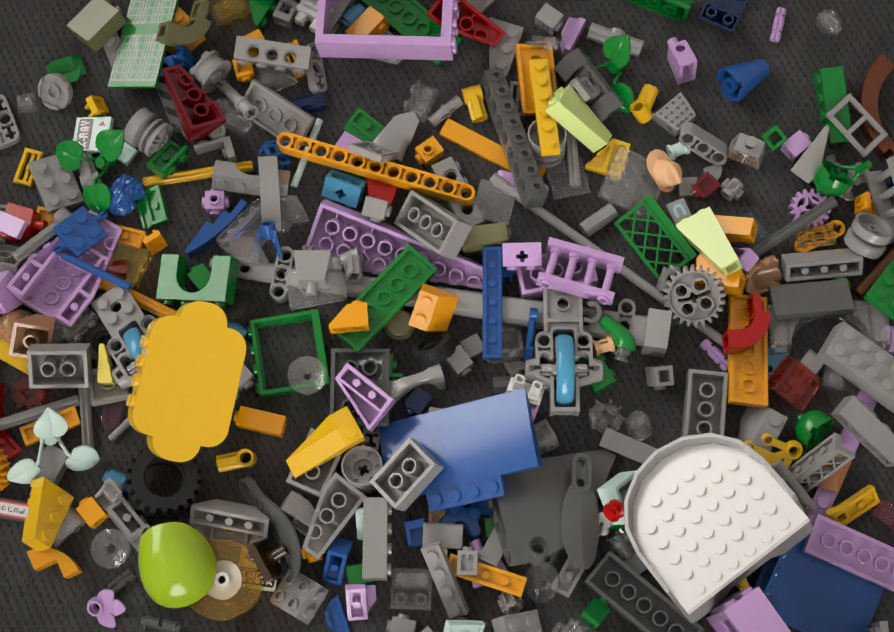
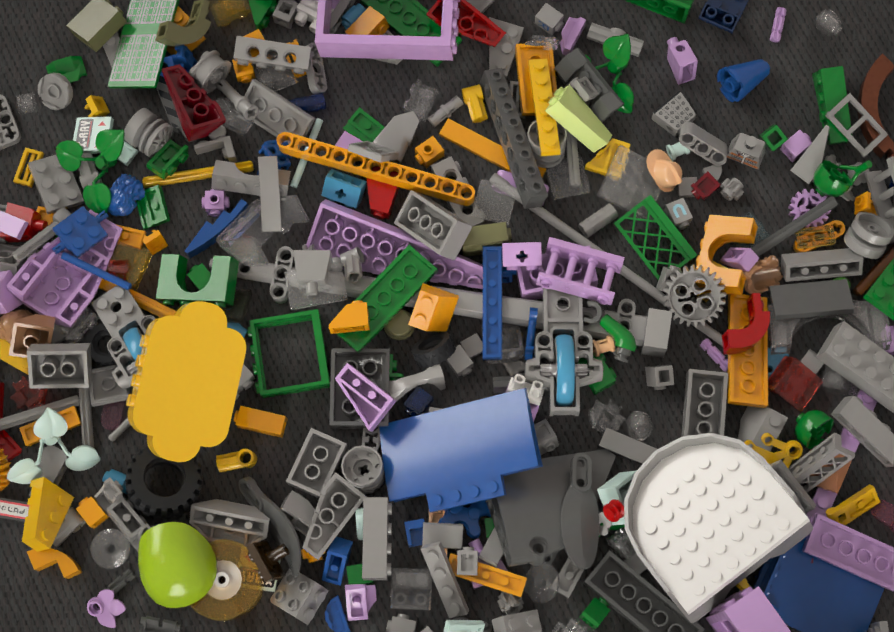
(105, 366): light yellow slope -> none
(269, 232): blue plant -> none
(303, 366): clear dish -> none
(331, 438): yellow wedge -> none
(376, 209): light grey brick -> none
(406, 474): light grey brick -> none
(642, 106): yellow piece -> none
(709, 240): yellowish green slope -> none

